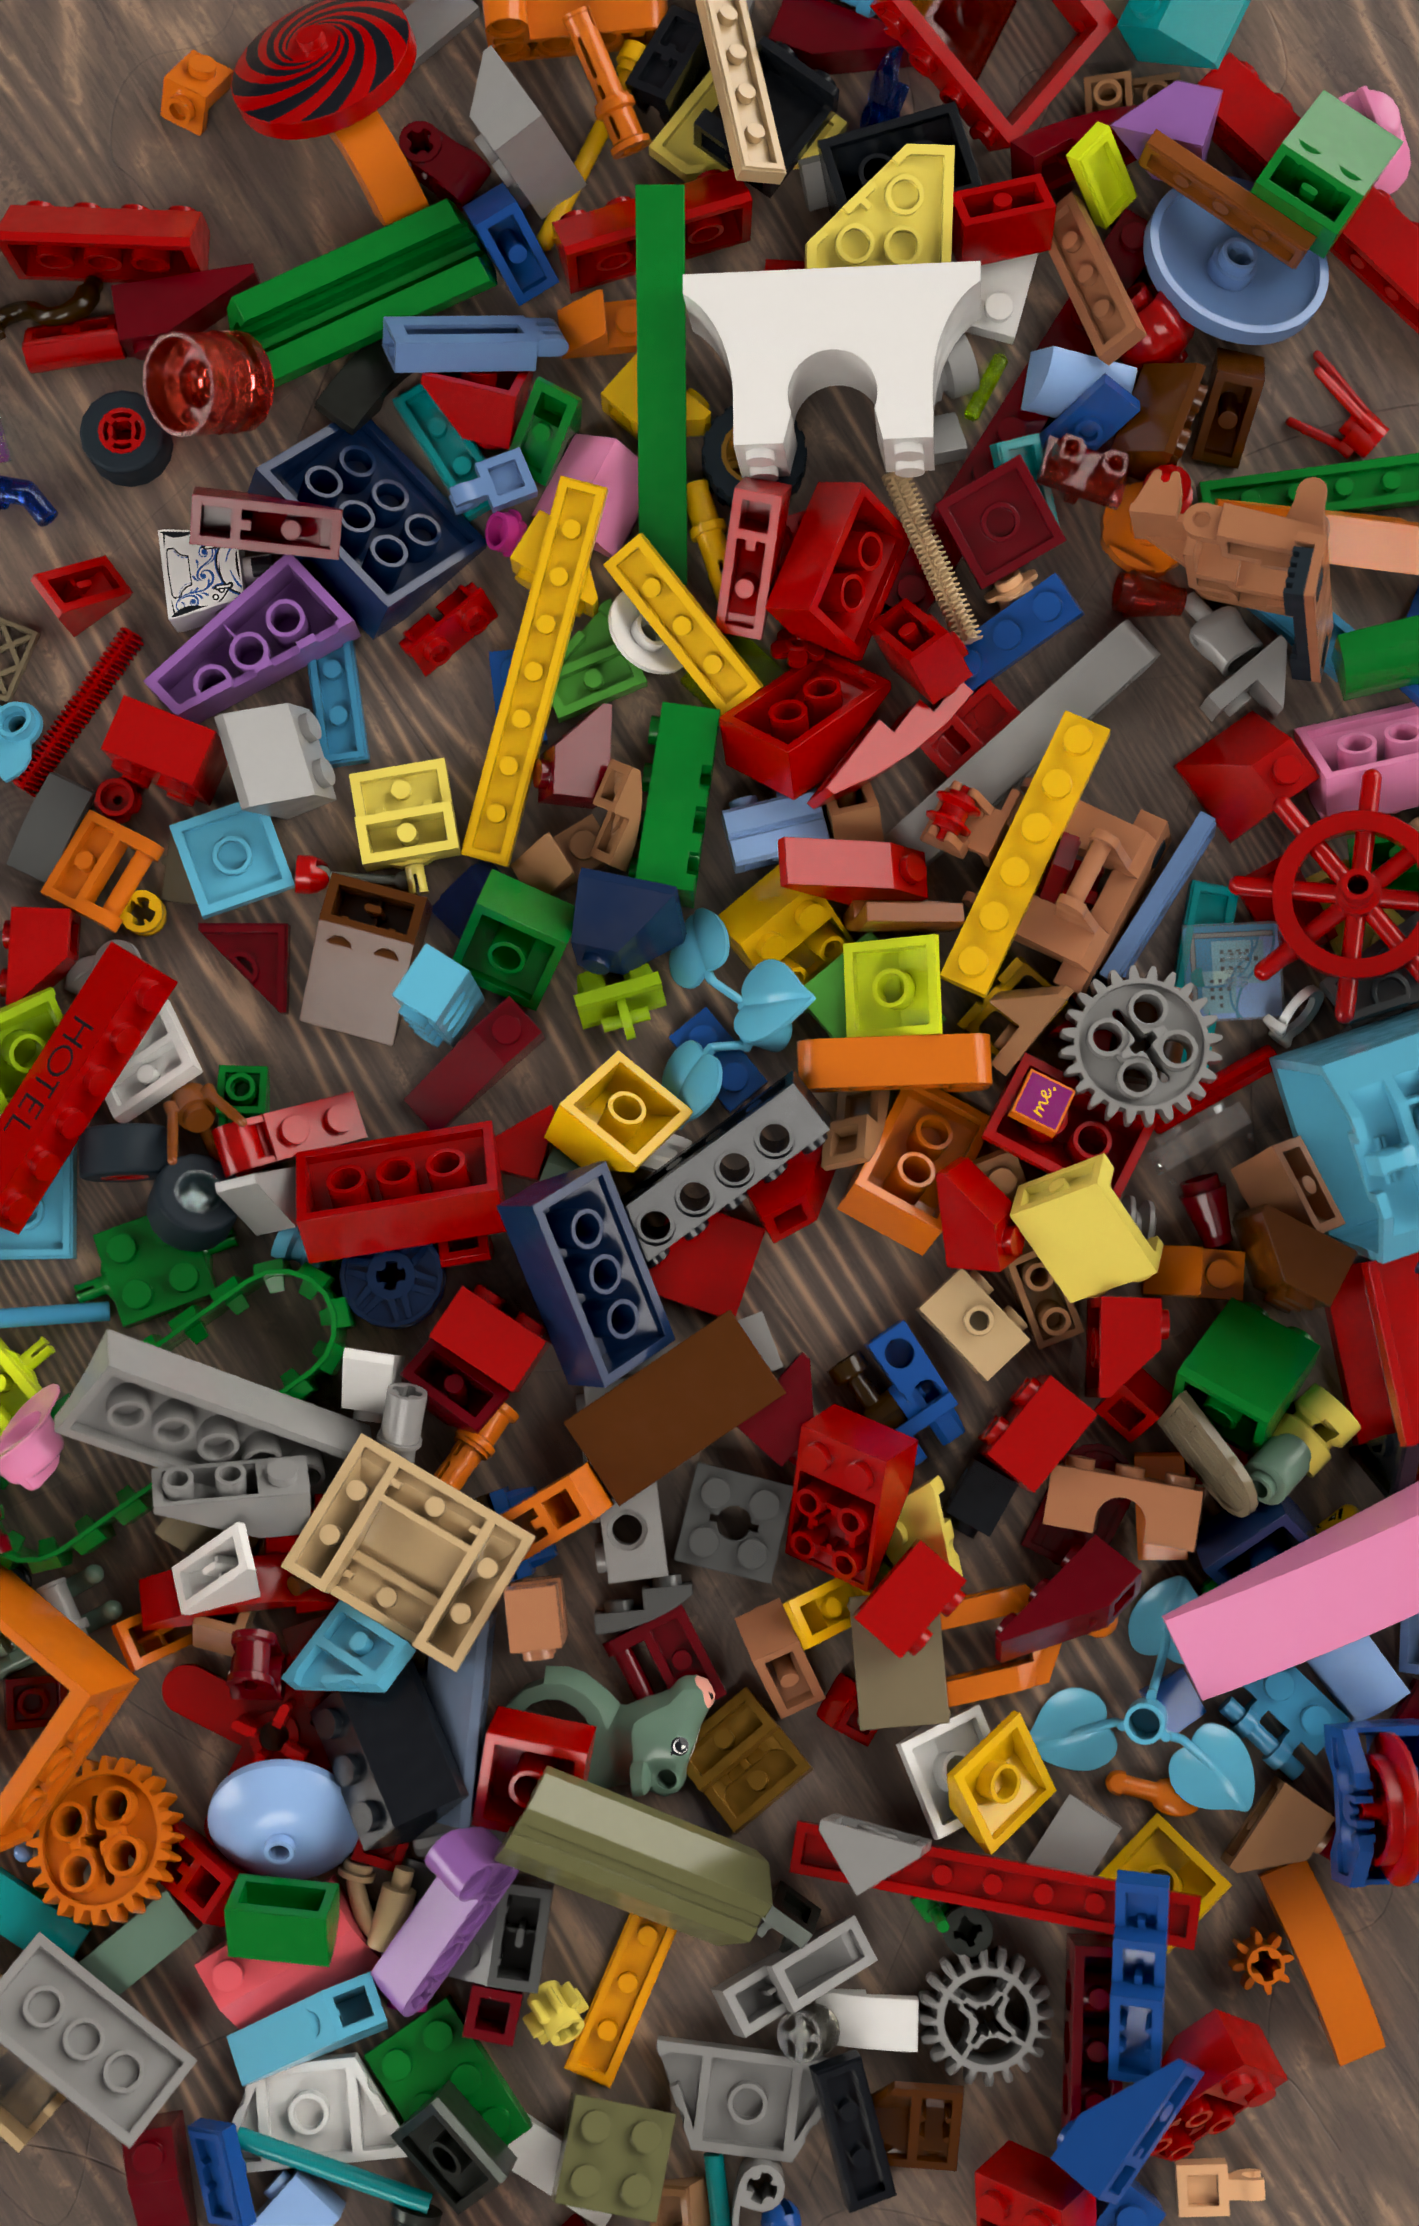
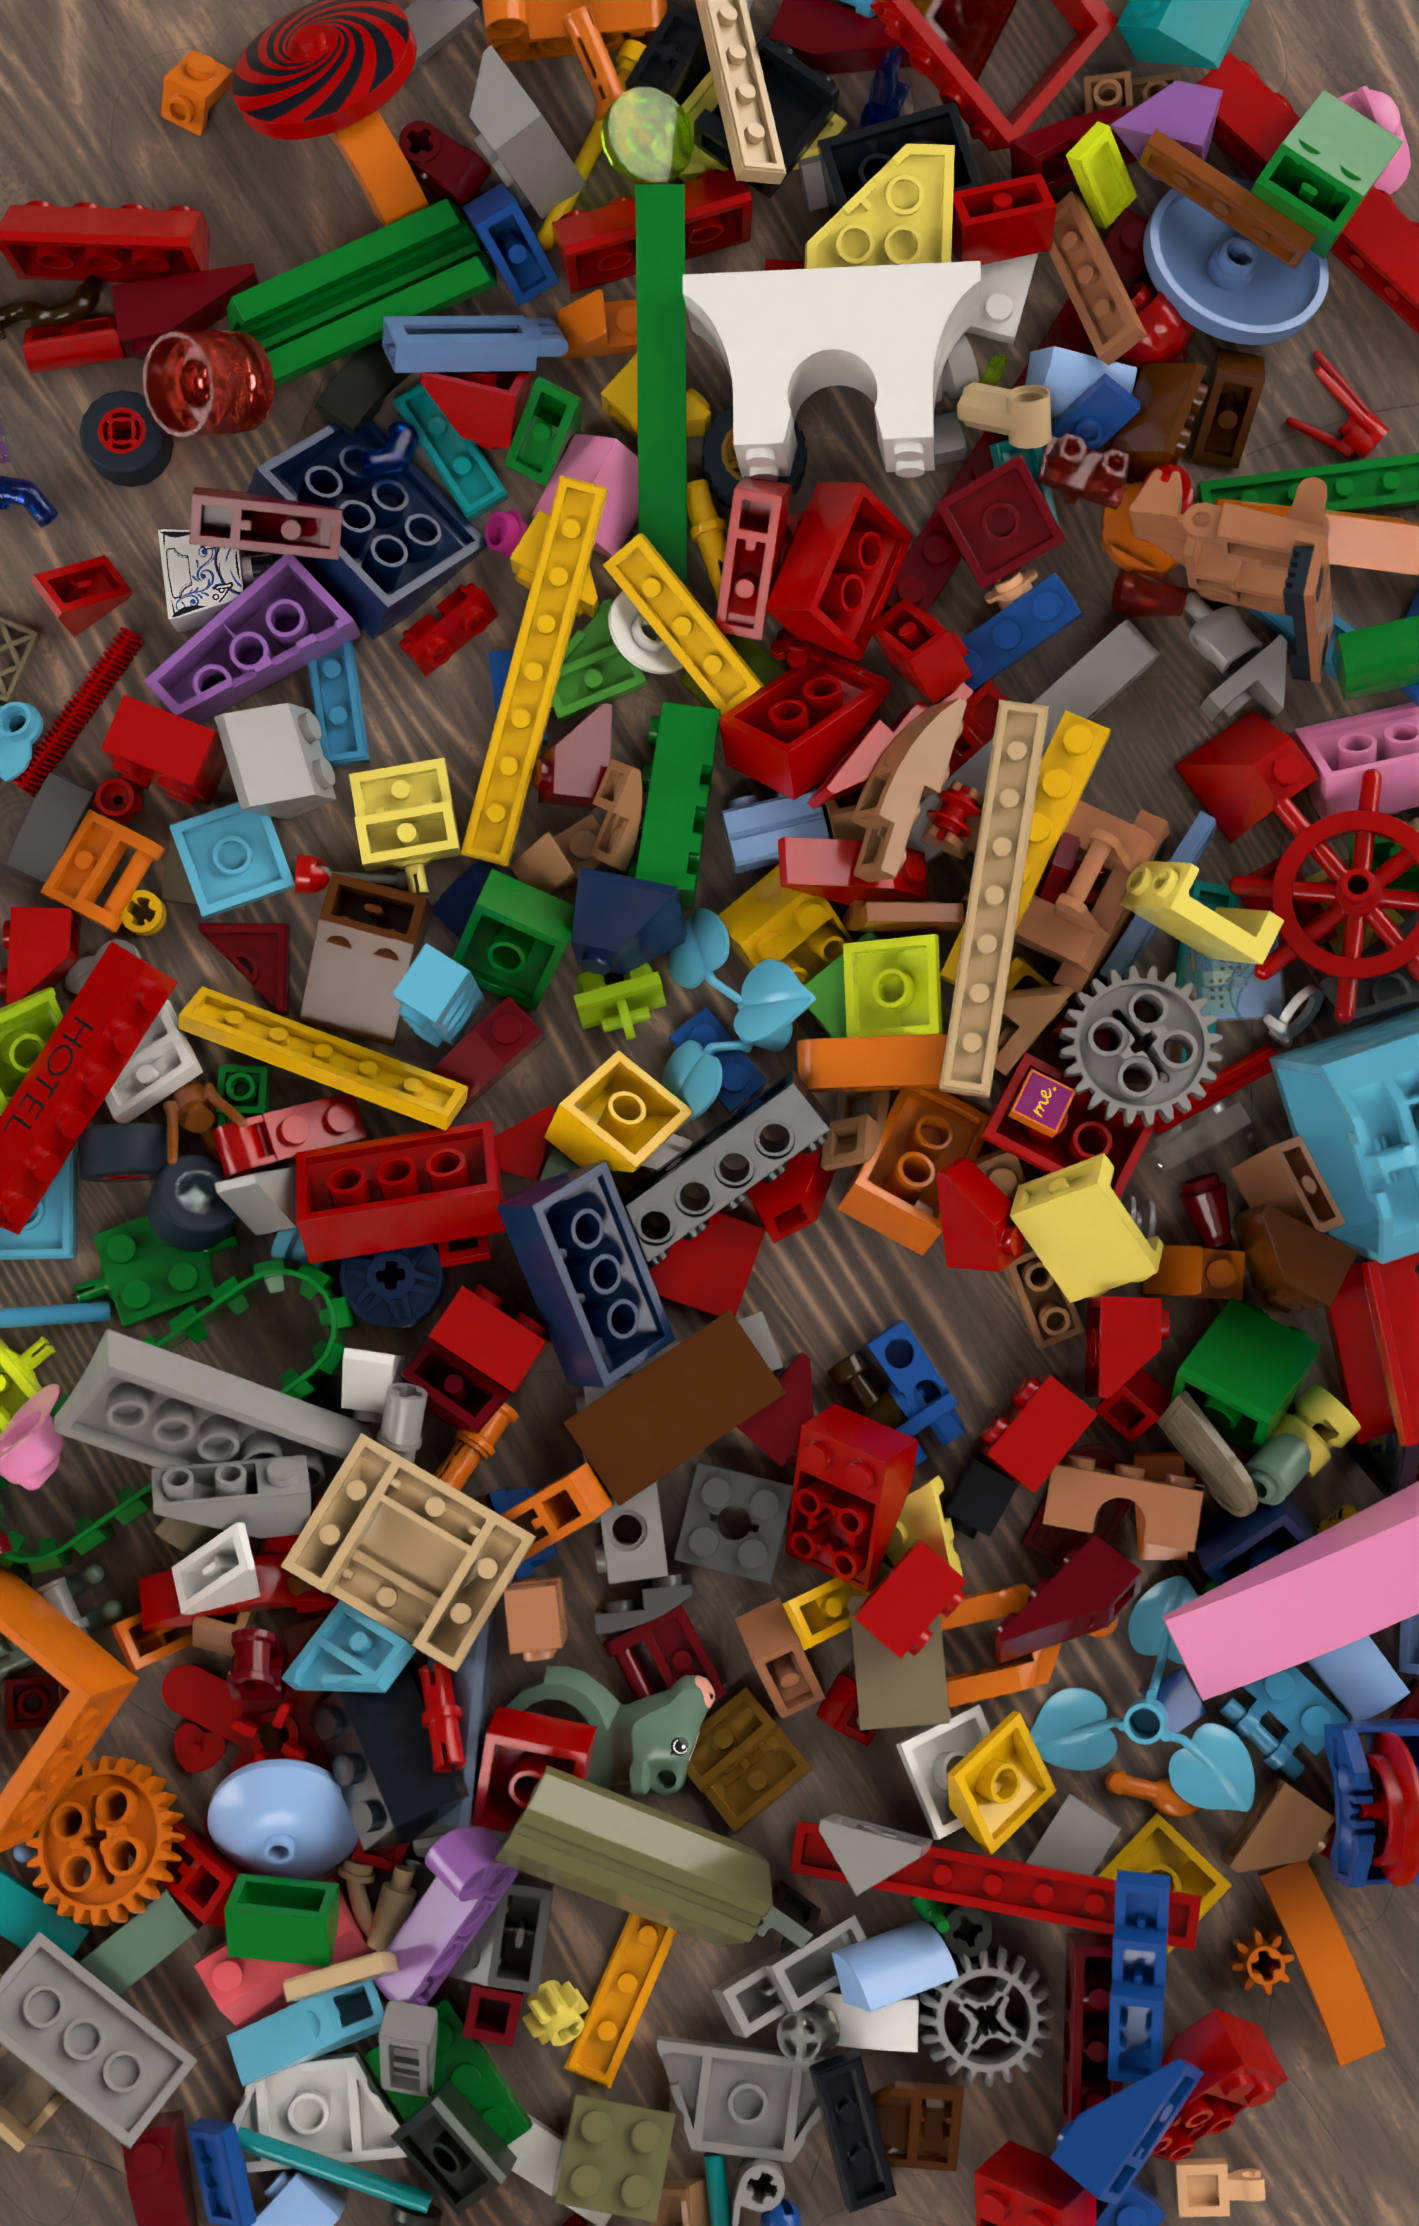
(198, 1748): none -> red piece
(323, 1058): none -> yellow plate
(340, 1976): none -> tan tile
(397, 454): none -> clear blue arm
(408, 2048): none -> light grey slope
(442, 1718): none -> red pin
(500, 481): medium blue plate -> none
(647, 136): none -> clear neon green tile
(893, 1966): none -> light blue brick
(908, 769): none -> medium nougat slope
(931, 558): tan axle -> none
(974, 1323): tan brick -> none
(994, 899): none -> tan tile
(1015, 412): none -> tan piece
(1162, 897): none -> light yellow panel

